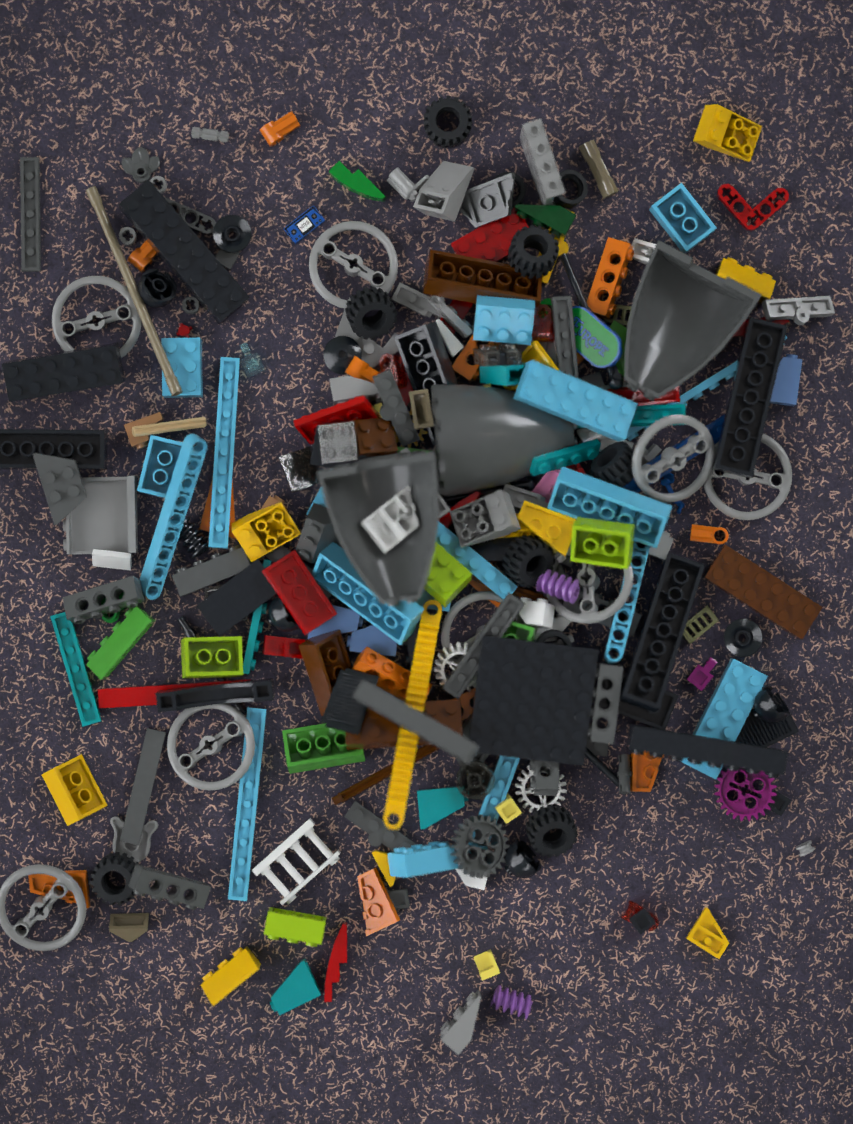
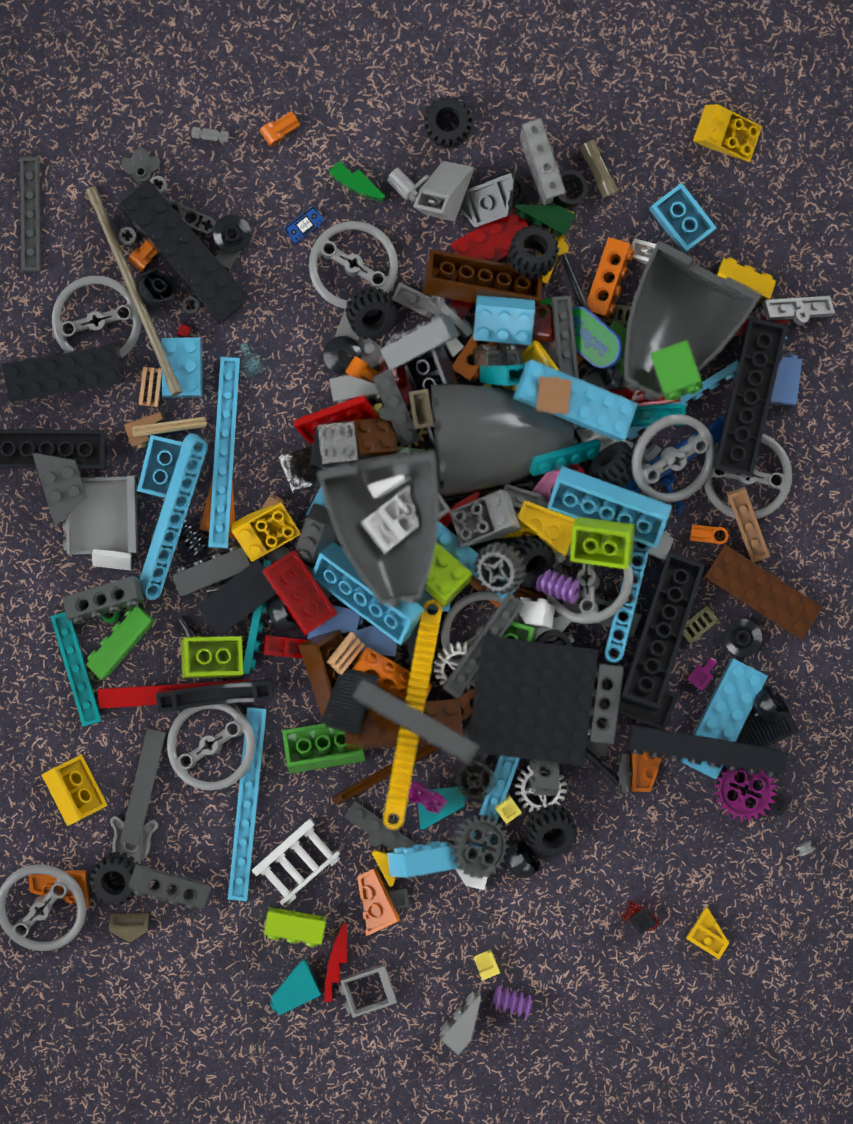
(151, 379): none -> light nougat tile
(230, 974): yellow slope -> none
(348, 655): none -> light nougat tile
(350, 1005): none -> light grey window
(384, 487): none -> white slope
(421, 341): none -> brick
(431, 801): none -> magenta hinge
(490, 572): none -> dark grey gear
(553, 395): none -> medium nougat piece
(676, 371): none -> bright green panel
(748, 211): red beam -> none
(748, 524): none -> medium nougat plate

